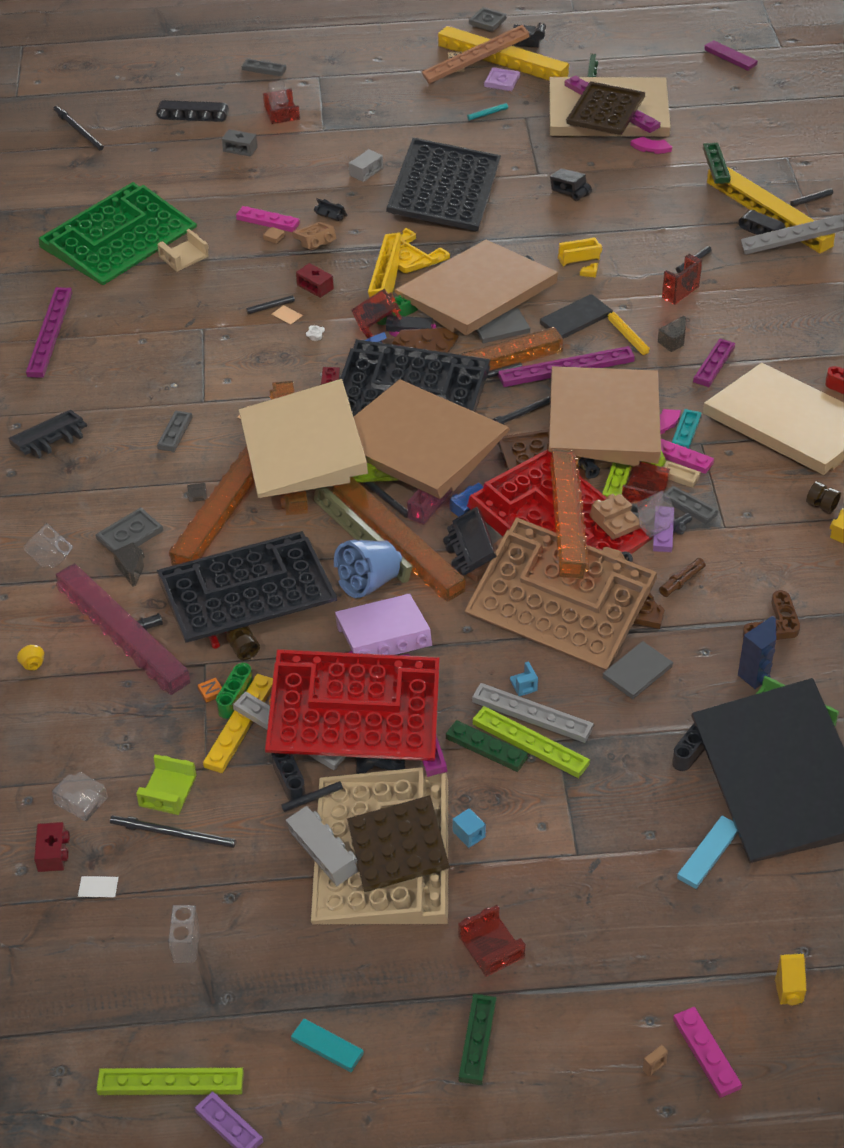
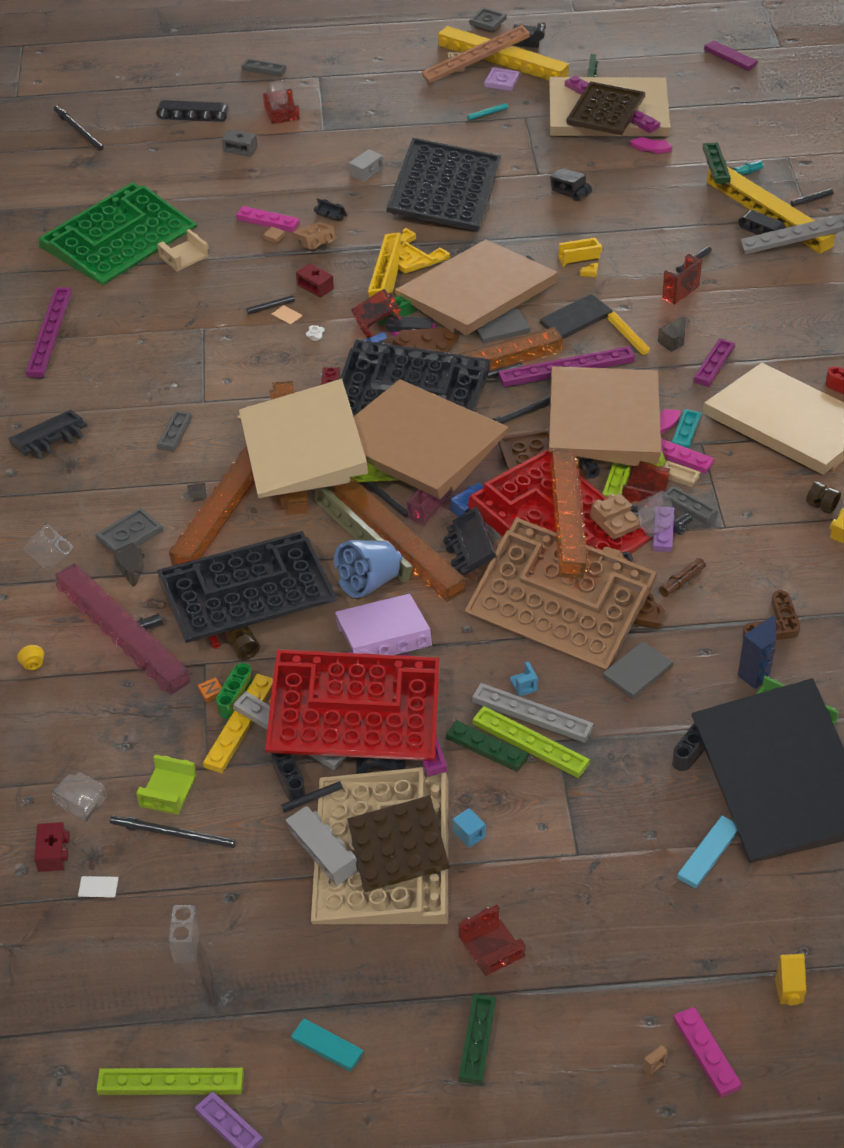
(749, 168): none -> teal axle

